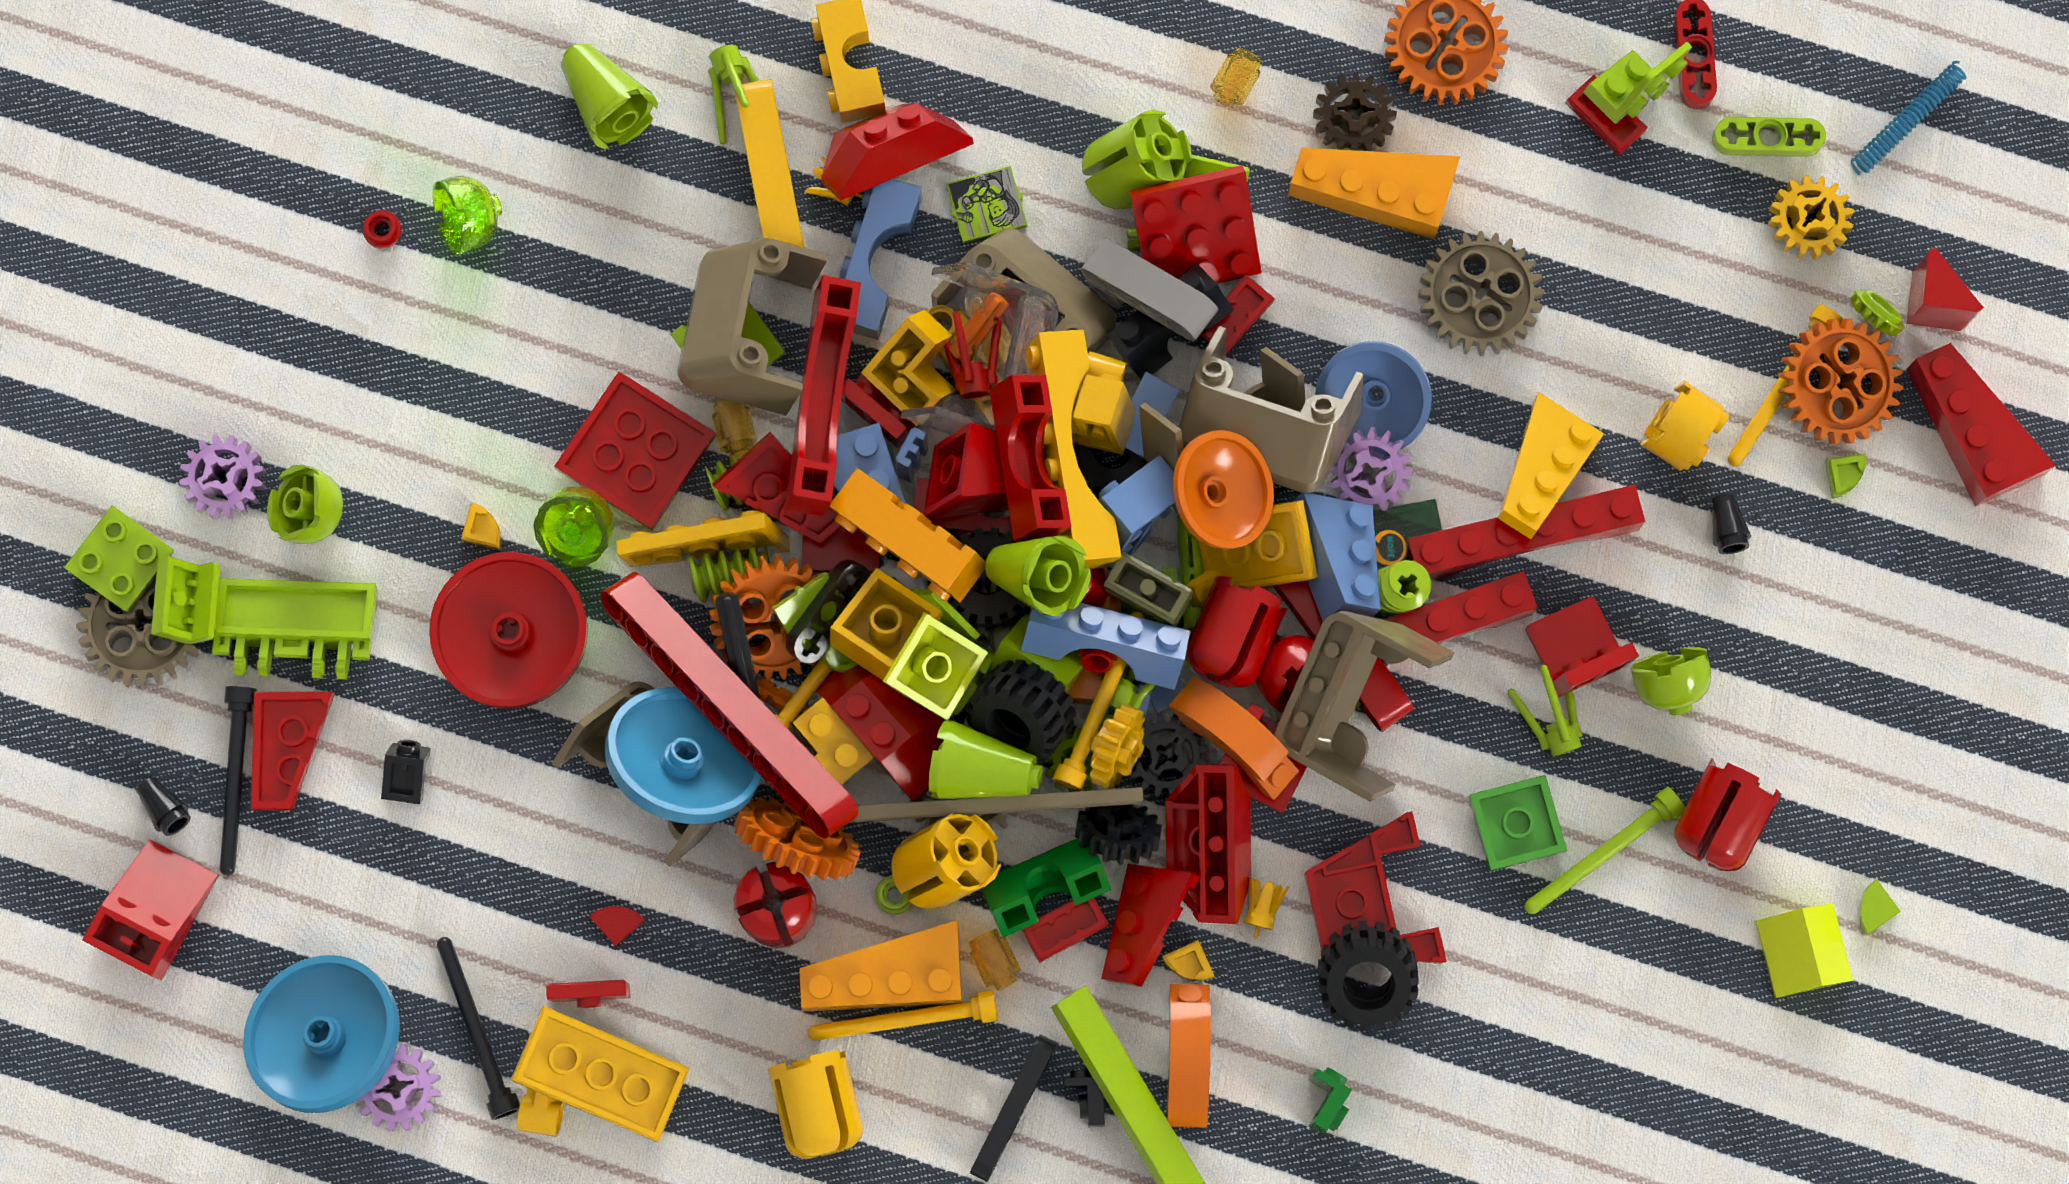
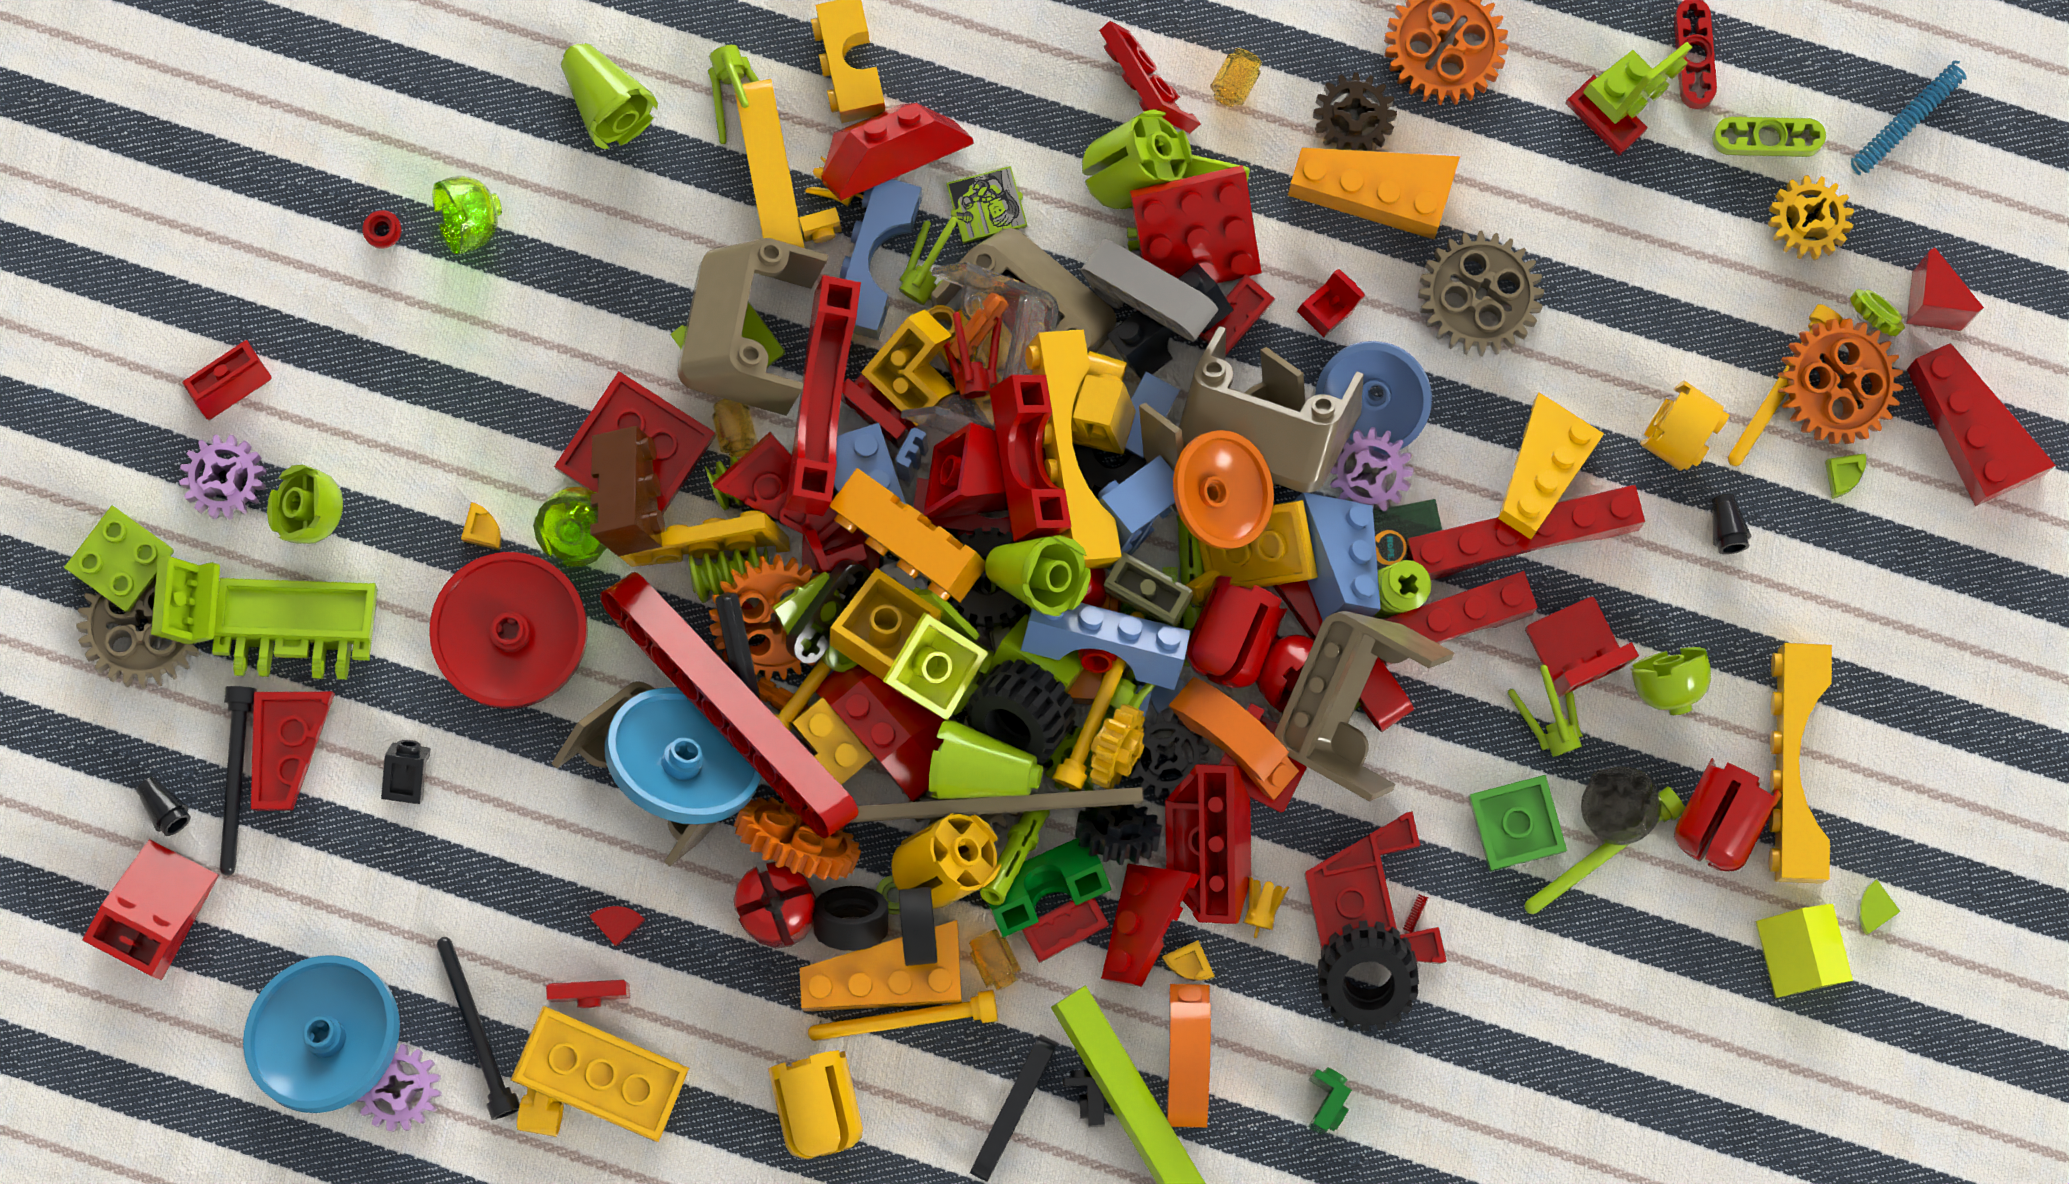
(227, 380): none -> red slope
(626, 492): none -> reddish brown wedge
(820, 225): none -> yellow plate
(829, 558): none -> red tile
(850, 933): none -> black tyre
(917, 926): none -> black tyre
(919, 282): none -> lime plant
(1021, 839): none -> lime pin
(1139, 76): none -> red wing
(1331, 303): none -> red bracket
(1418, 914): none -> red leg
(1621, 805): none -> clear smoke tile
(1800, 844): none -> yellow arch

